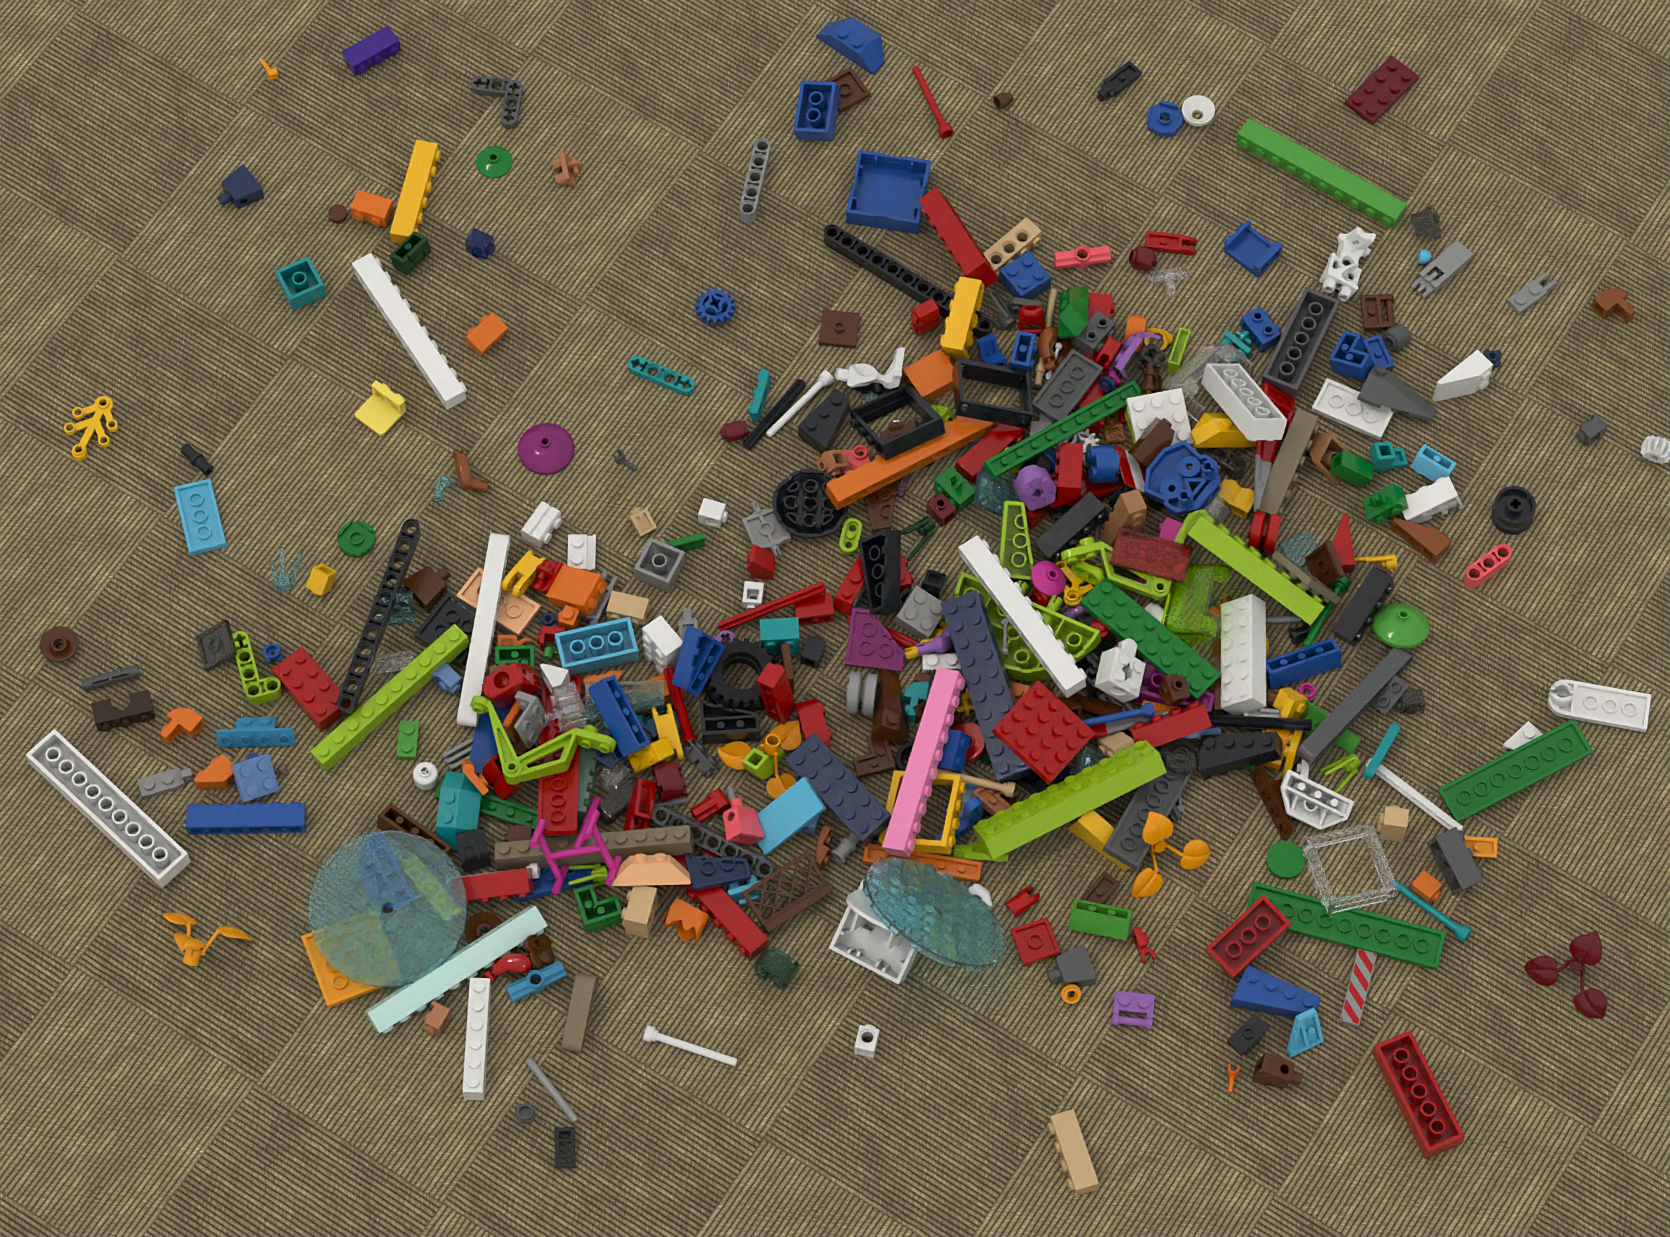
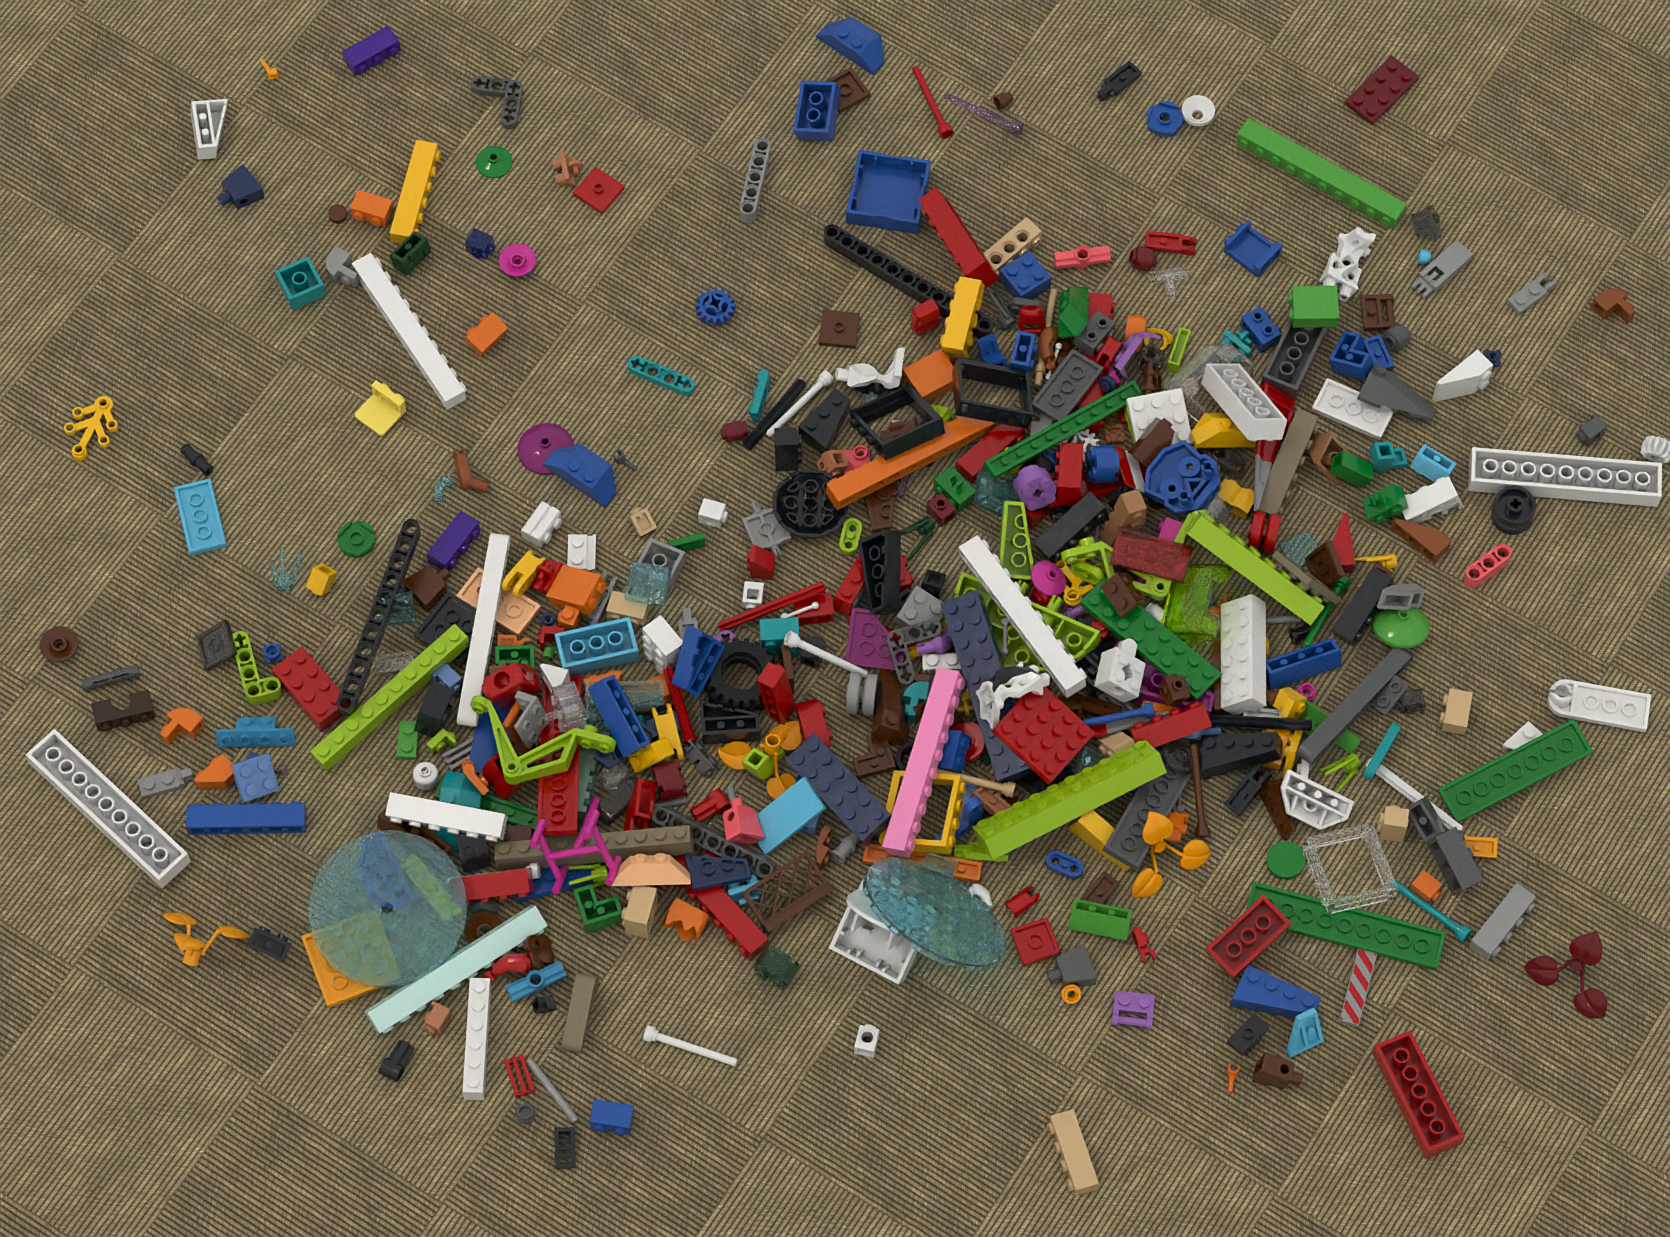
(207, 125): none -> white wedge
(268, 944): none -> black brick
(338, 266): none -> light grey brick
(394, 1065): none -> black piece
(435, 709): none -> black brick
(439, 741): none -> lime bracket
(446, 816): none -> white brick
(454, 541): none -> dark purple brick
(483, 906): none -> dark grey tile
(514, 1060): none -> red tile
(517, 253): none -> dark pink dish
(544, 1004): none -> black piece
(584, 471): none -> blue wedge
(598, 190): none -> red plate
(611, 1117): none -> blue brick
(648, 583): none -> clear light blue slope
(787, 449): none -> black wedge
(793, 640): none -> white piece
(815, 605): none -> white hinge
(906, 639): none -> dark grey beam
(938, 865): none -> clear light blue piece
(1015, 126): none -> piece
(1020, 681): none -> white hips
(1066, 862): none -> blue plate
(1122, 593): none -> reddish brown bracket
(1179, 823): none -> orange brick
(1202, 828): none -> reddish brown piece
(1247, 790): none -> black hinge
(1313, 306): none -> bright green brick
(1401, 597): none -> light grey slope
(1425, 819): none -> dark grey brick
(1456, 711): none -> tan brick
(1502, 922): none -> light grey brick
(1566, 476): none -> white brick

